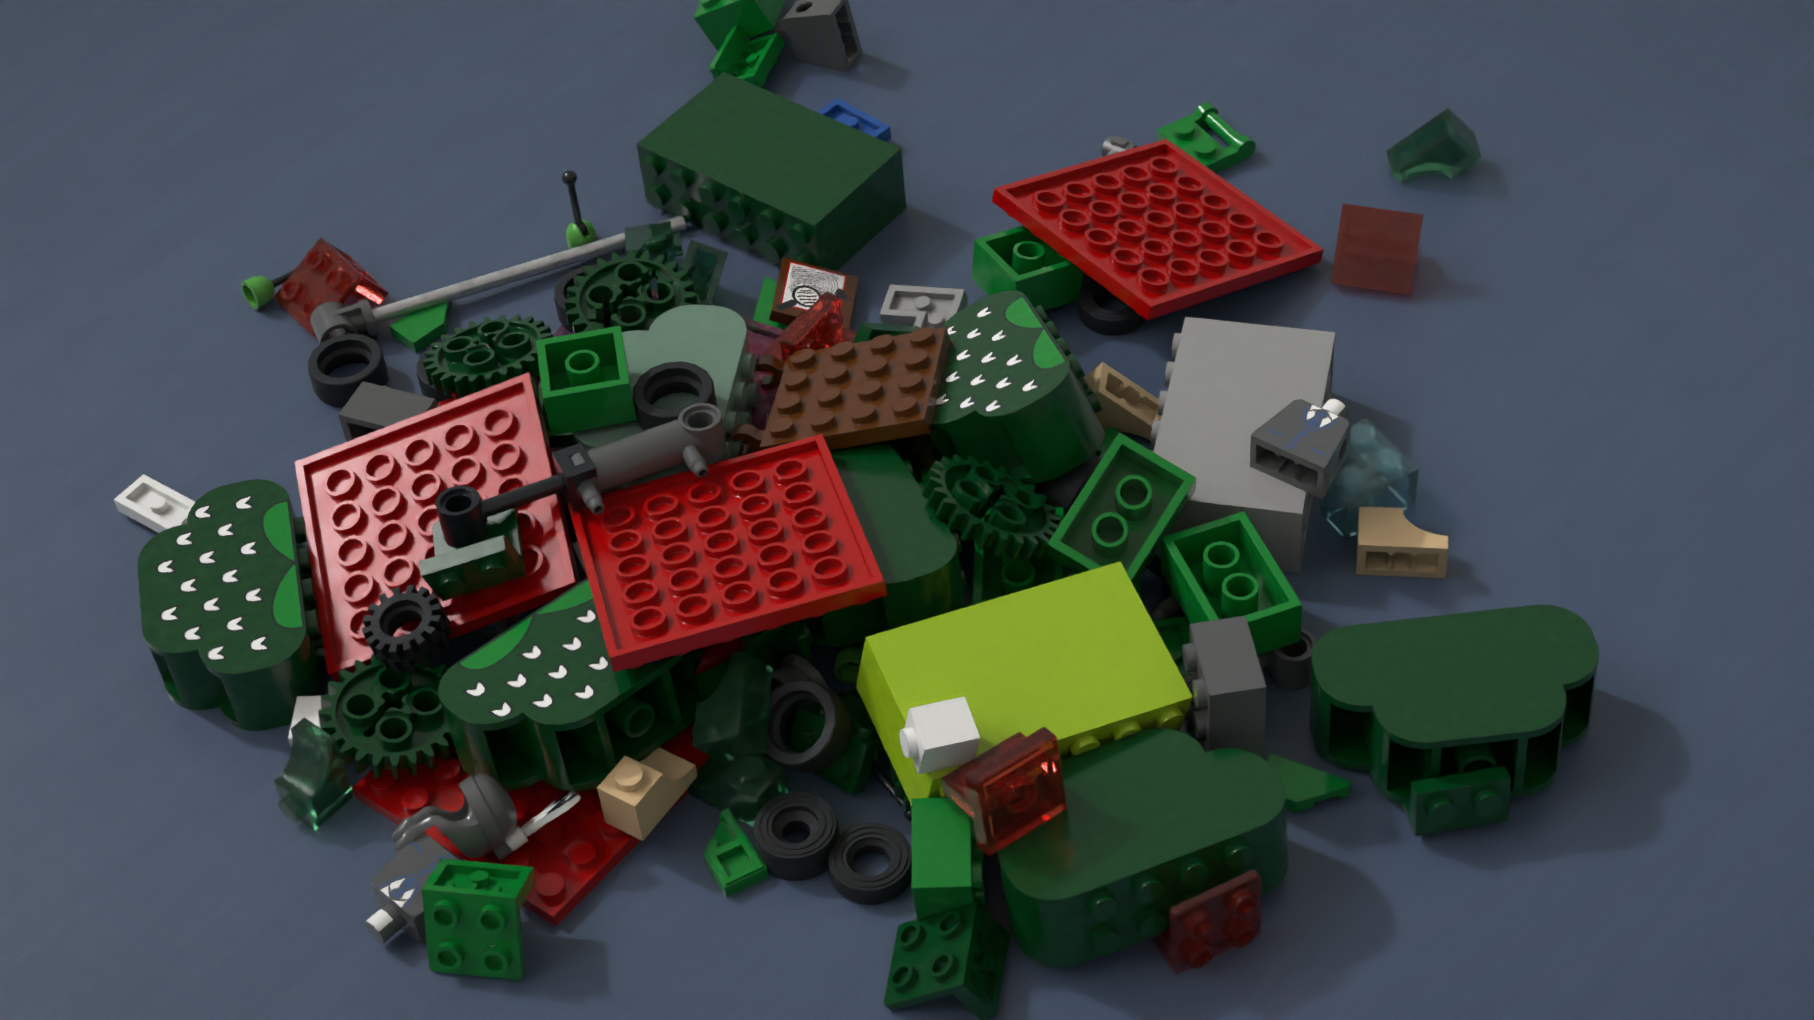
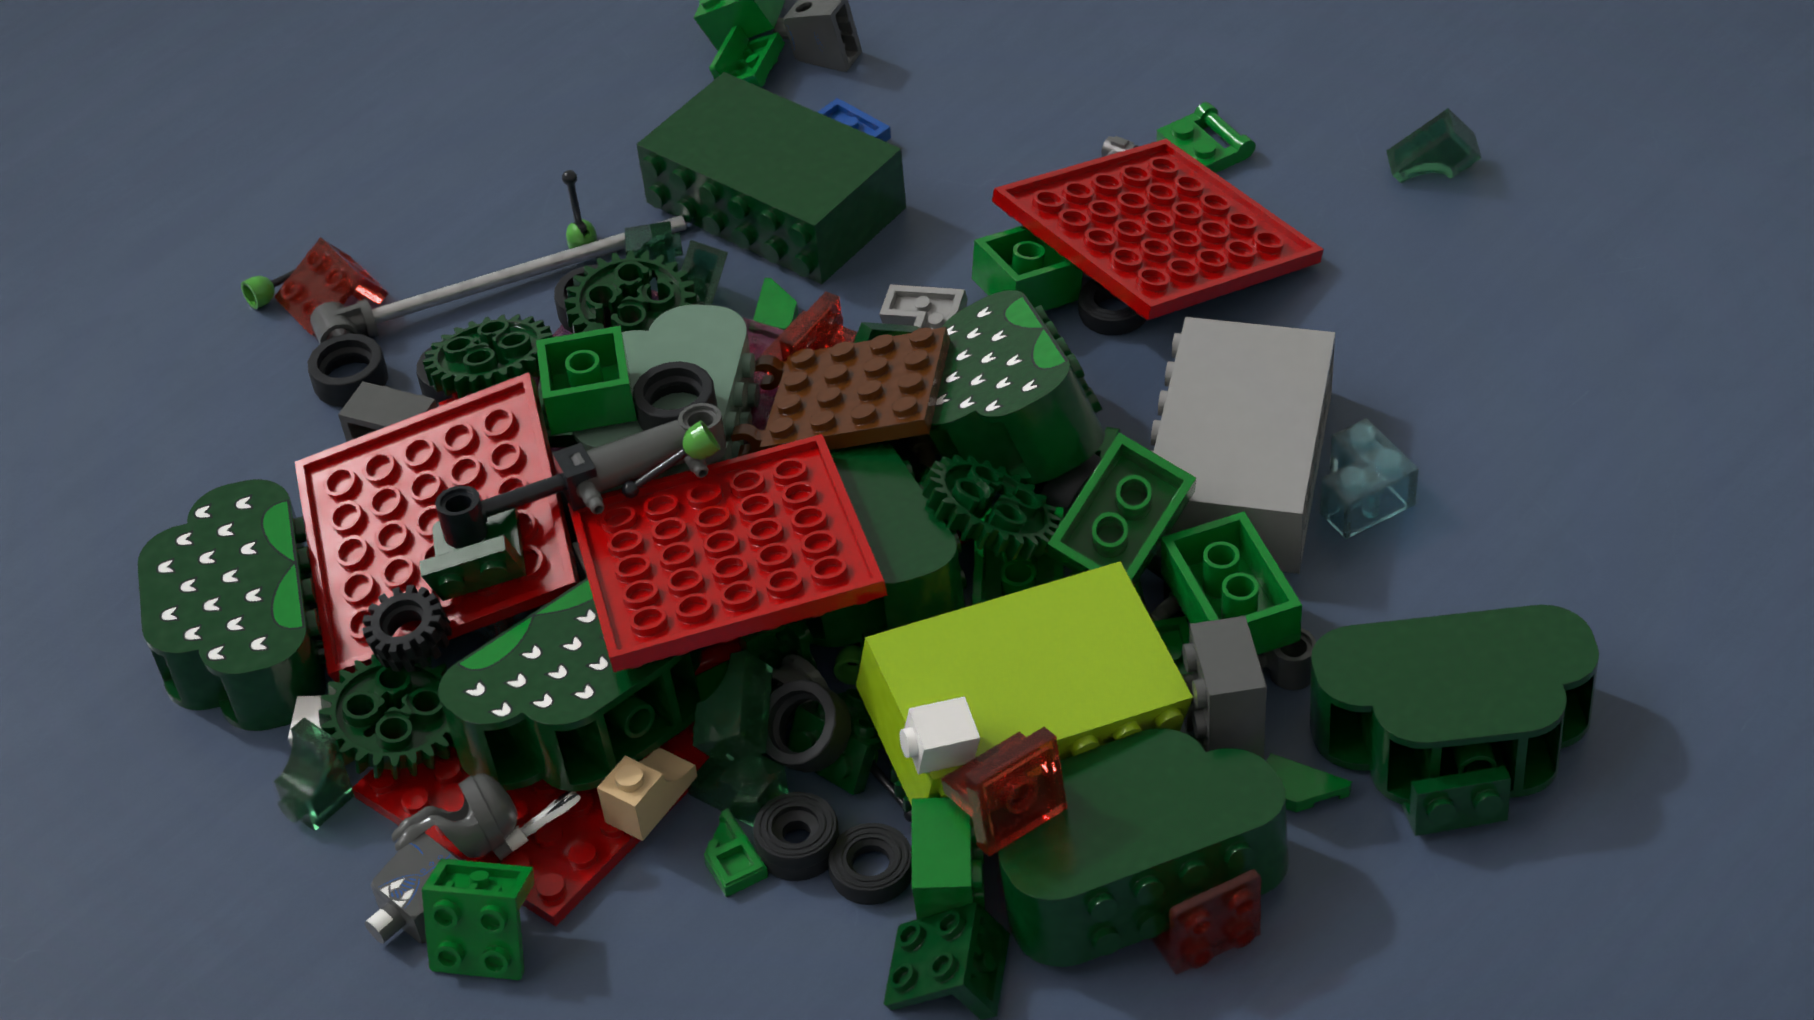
(154, 504): white plate -> none
(422, 326): green tile -> none
(697, 444): none -> hinge
(803, 284): tile -> none
(1123, 402): tan arch -> none
(1303, 445): dark grey torso -> none
(1377, 248): clear red bracket -> none
(1396, 547): tan arch -> none

